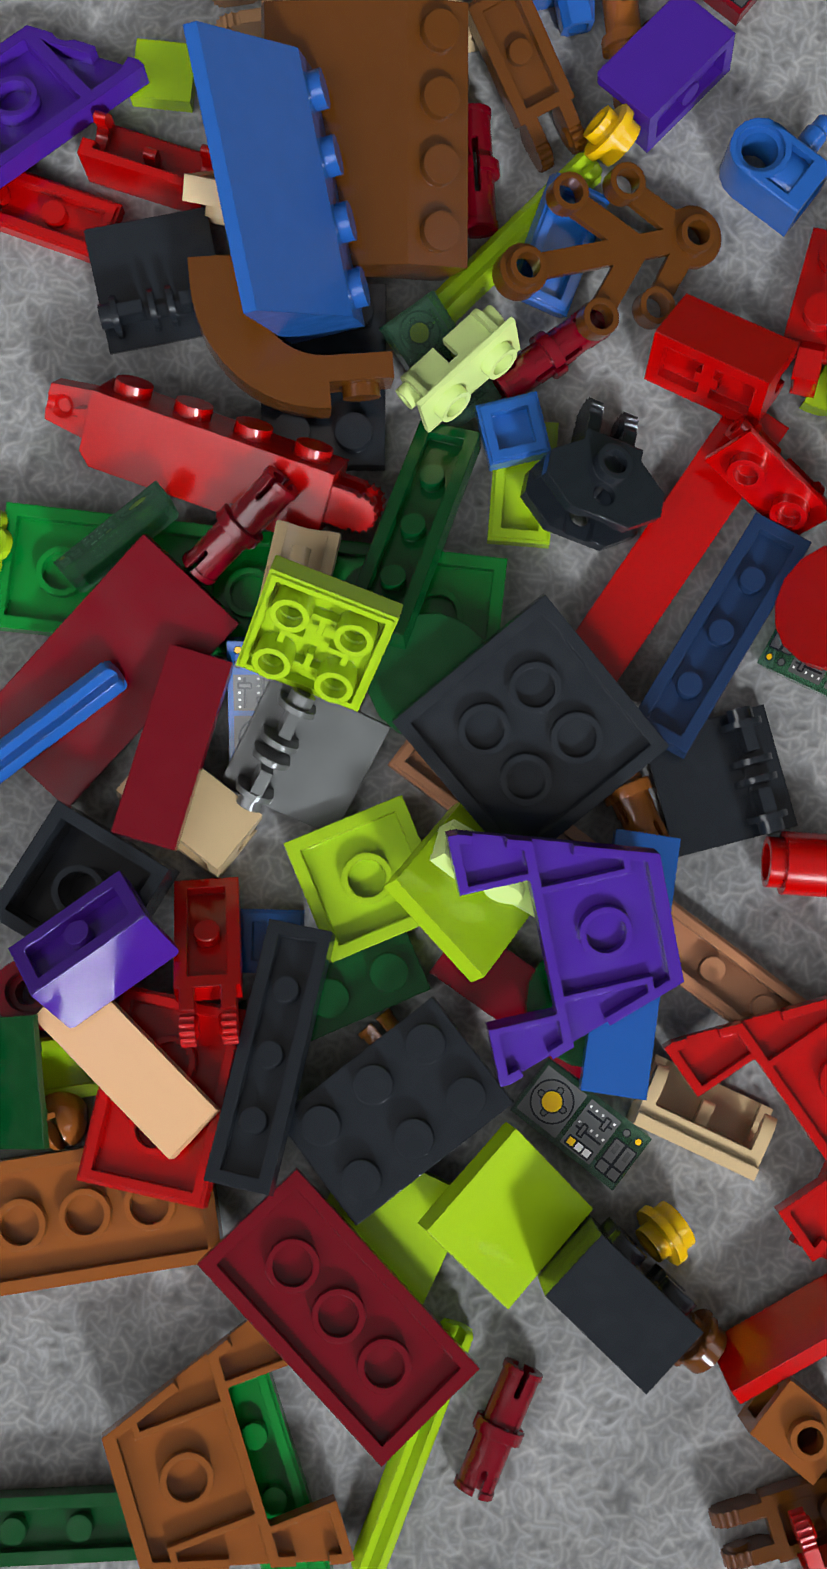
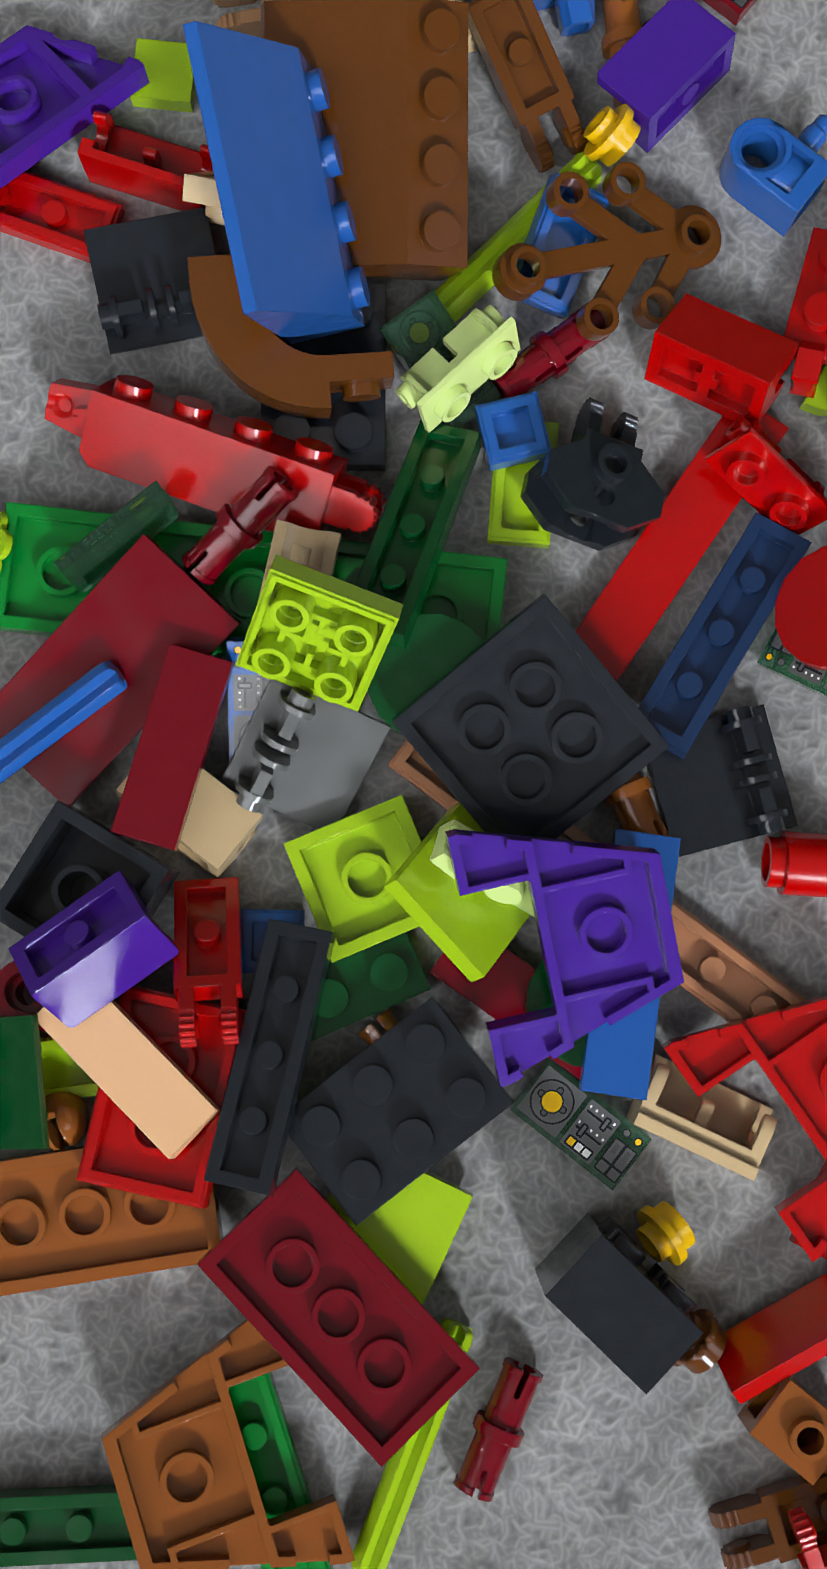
(481, 203): dark red pin -> none
(506, 1215): lime tile -> none

